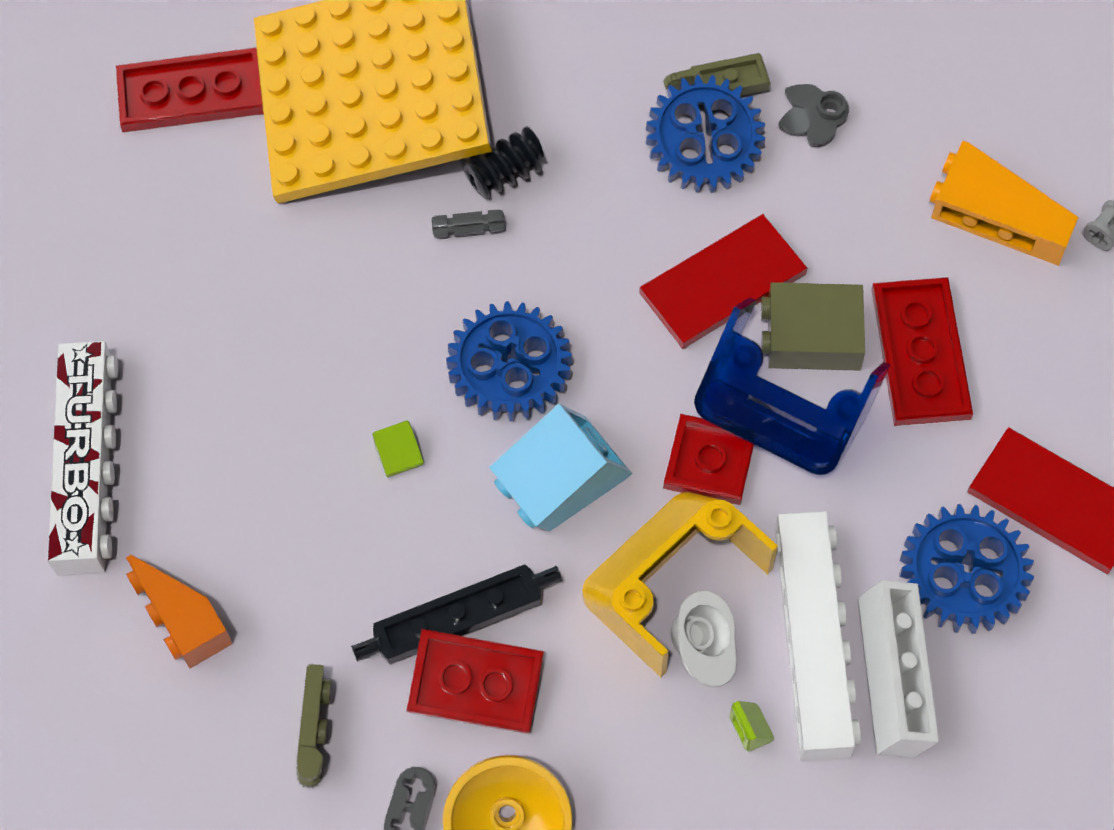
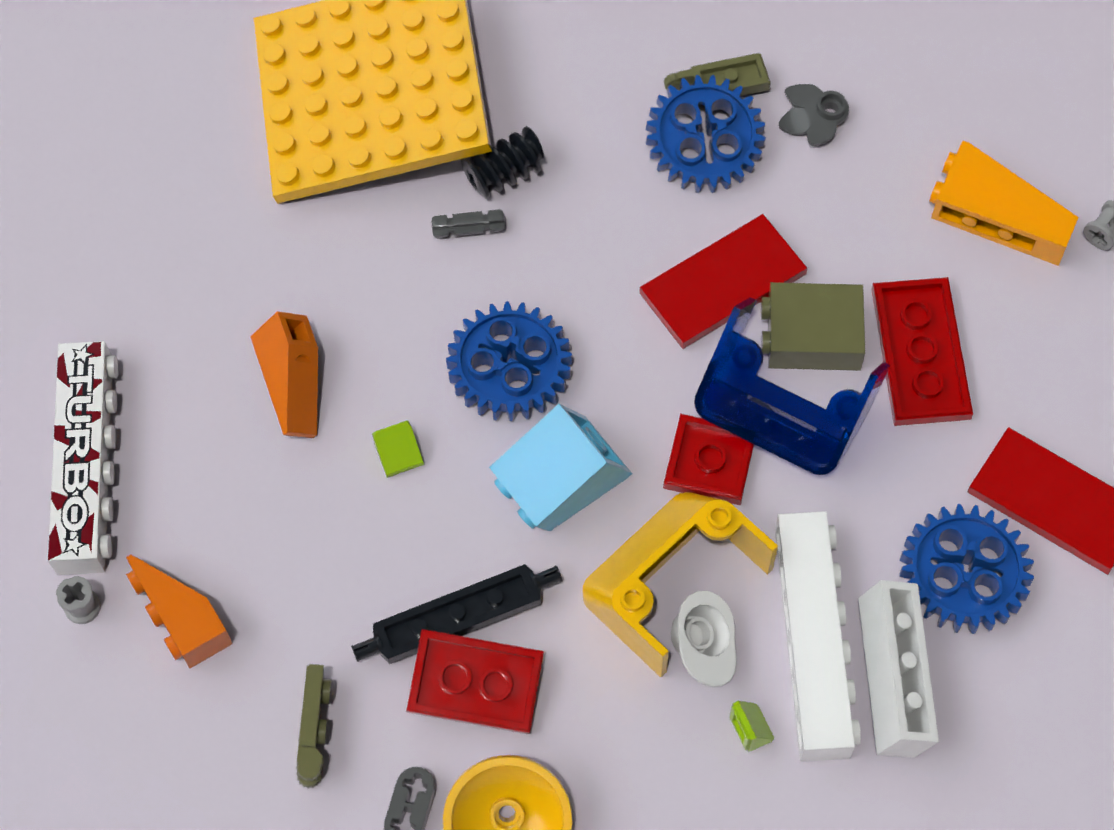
(75, 610): none -> light grey bush
(189, 90): red tile -> none
(290, 370): none -> orange slope

